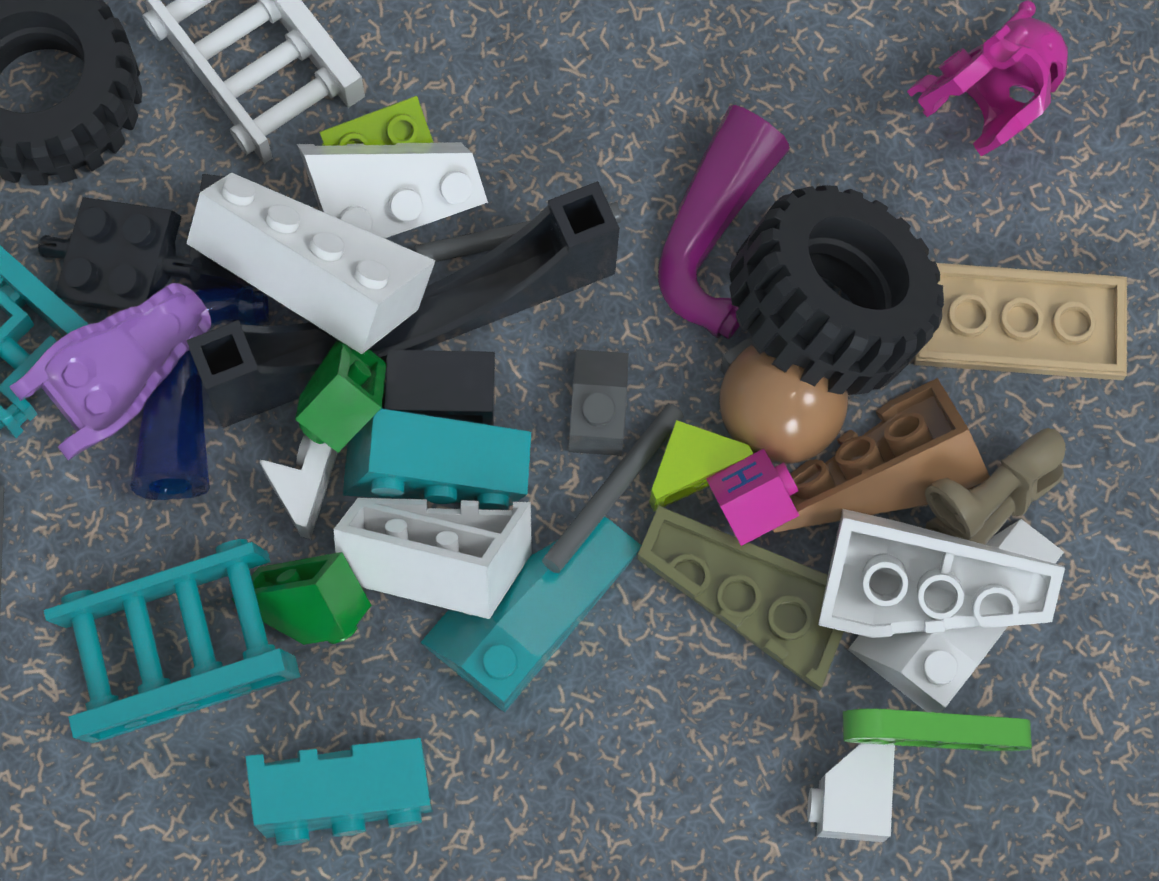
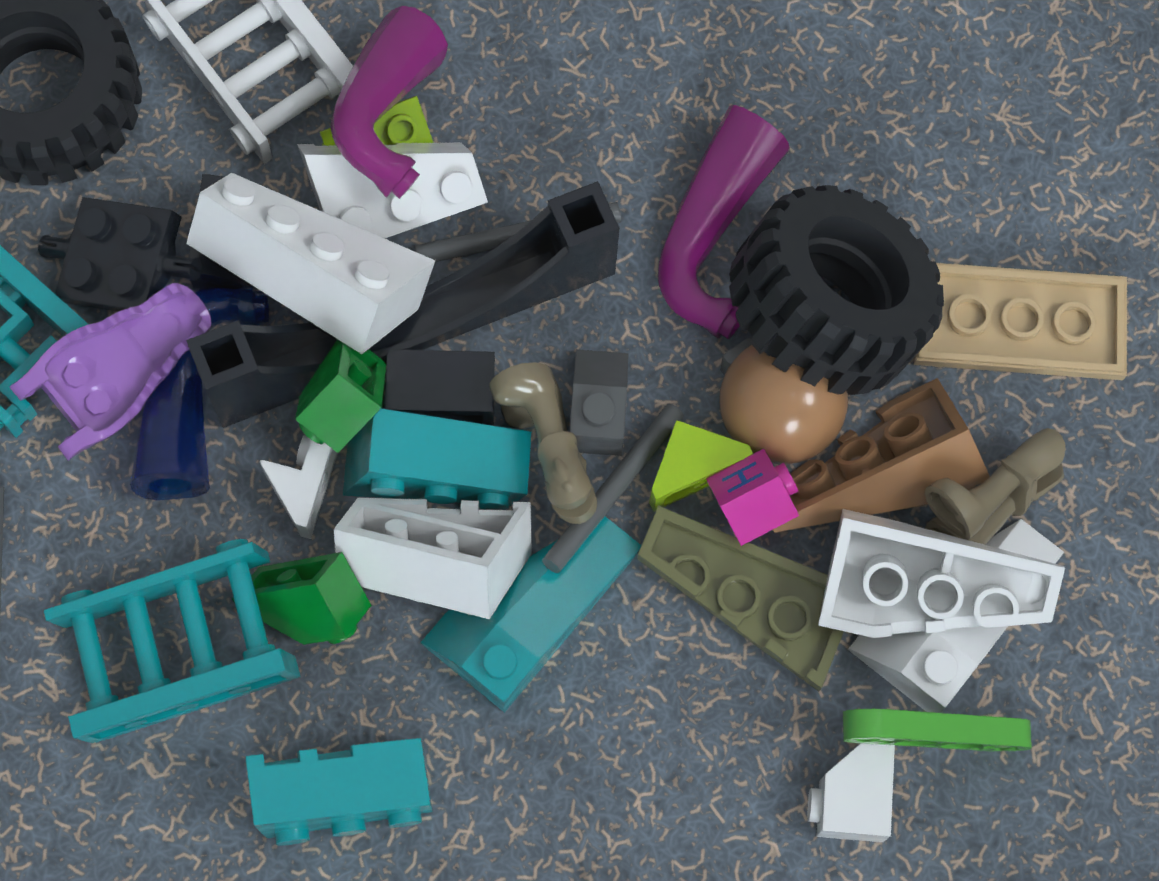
(392, 63): none -> magenta animal
(533, 398): none -> dark tan piece
(1017, 54): dark pink helmet -> none

